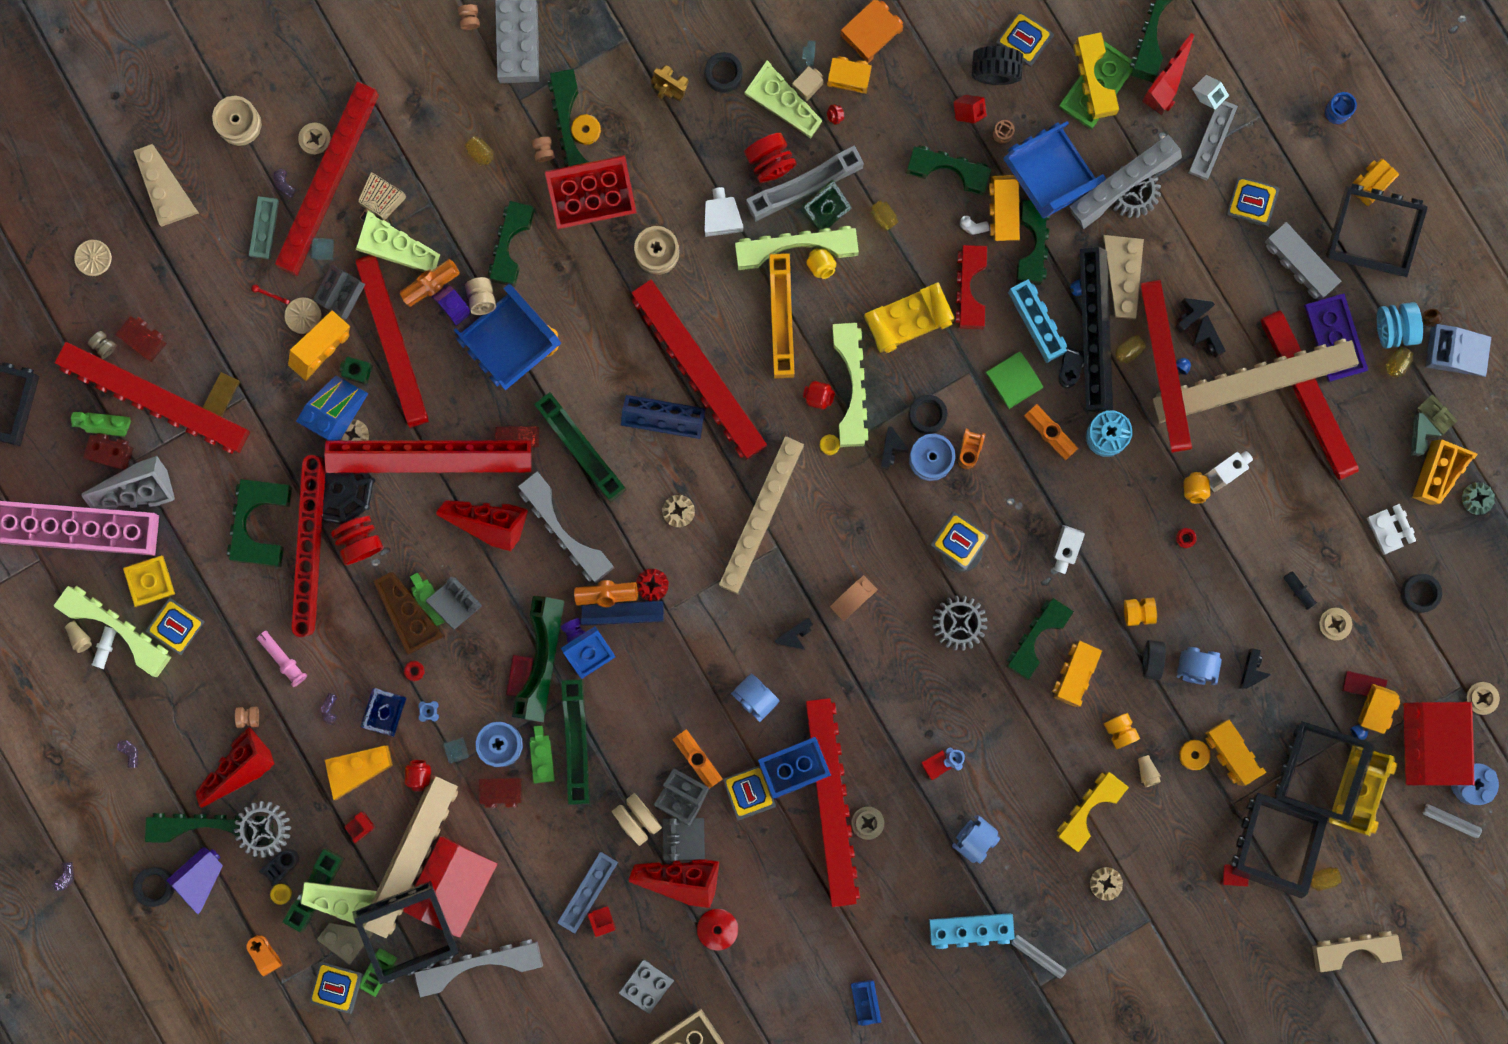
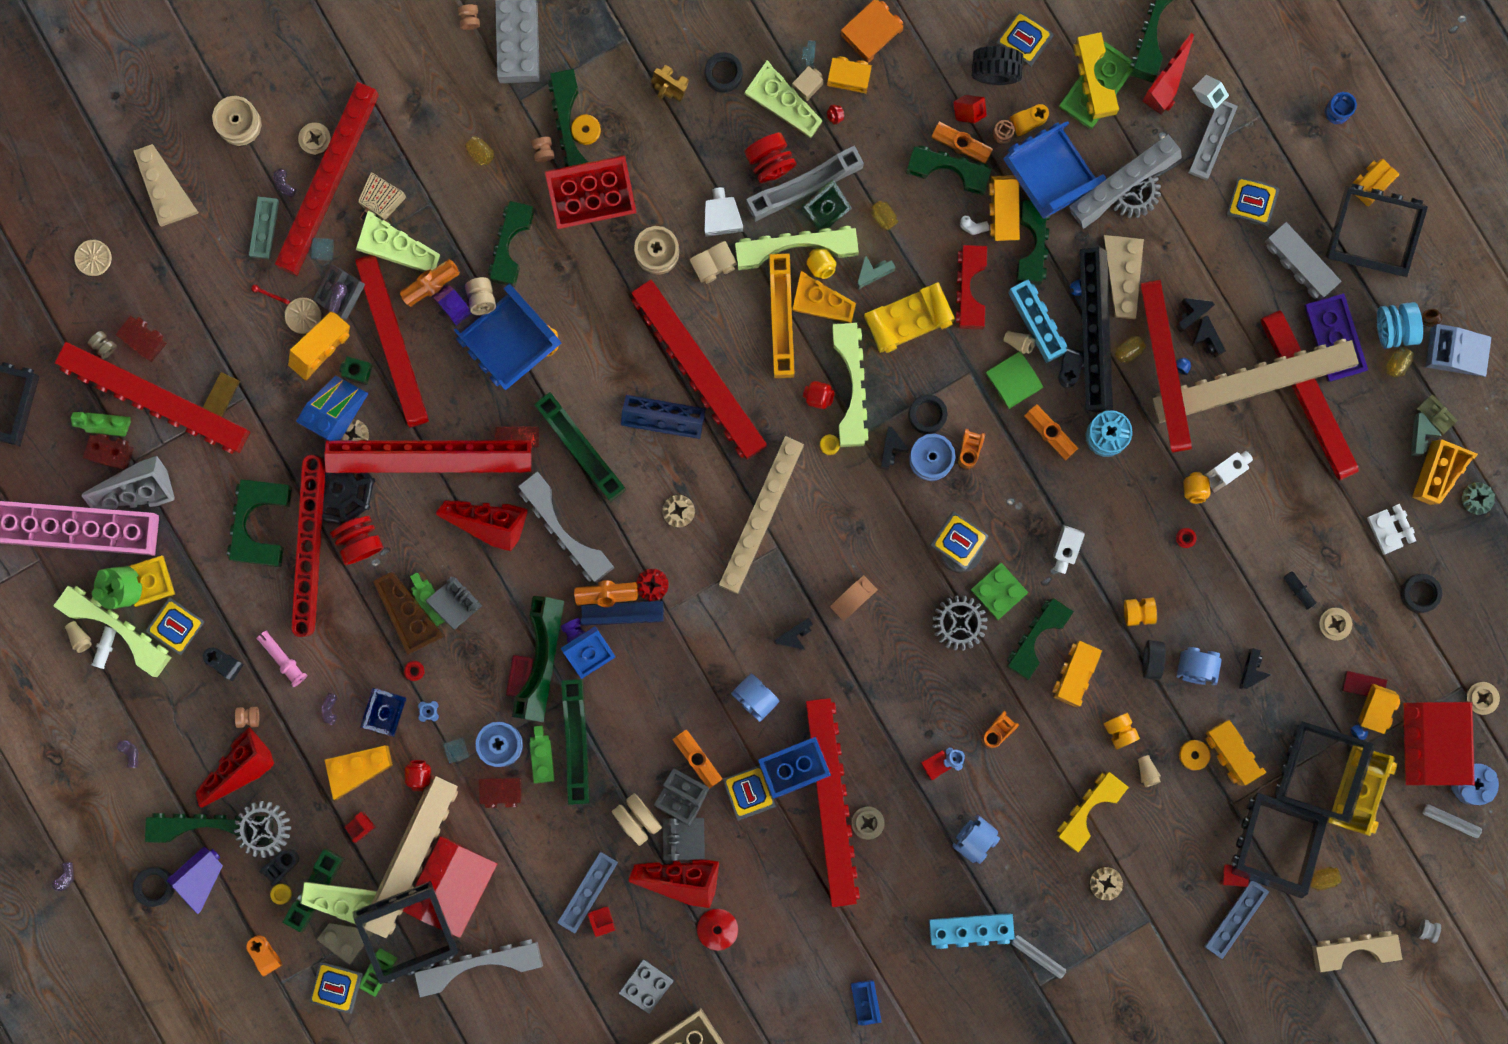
(117, 587): none -> bright green brick
(224, 665): none -> black piece
(339, 293): none -> clear purple arm
(712, 262): none -> tan brick
(821, 301): none -> light orange wing
(870, 275): none -> sand green slope
(950, 136): none -> orange piece
(999, 591): none -> bright green plate
(1001, 728): none -> orange piece
(1020, 341): none -> tan cone
(1026, 121): none -> light orange piece
(1236, 919): none -> sand blue plate
(1429, 931): none -> light grey wheel

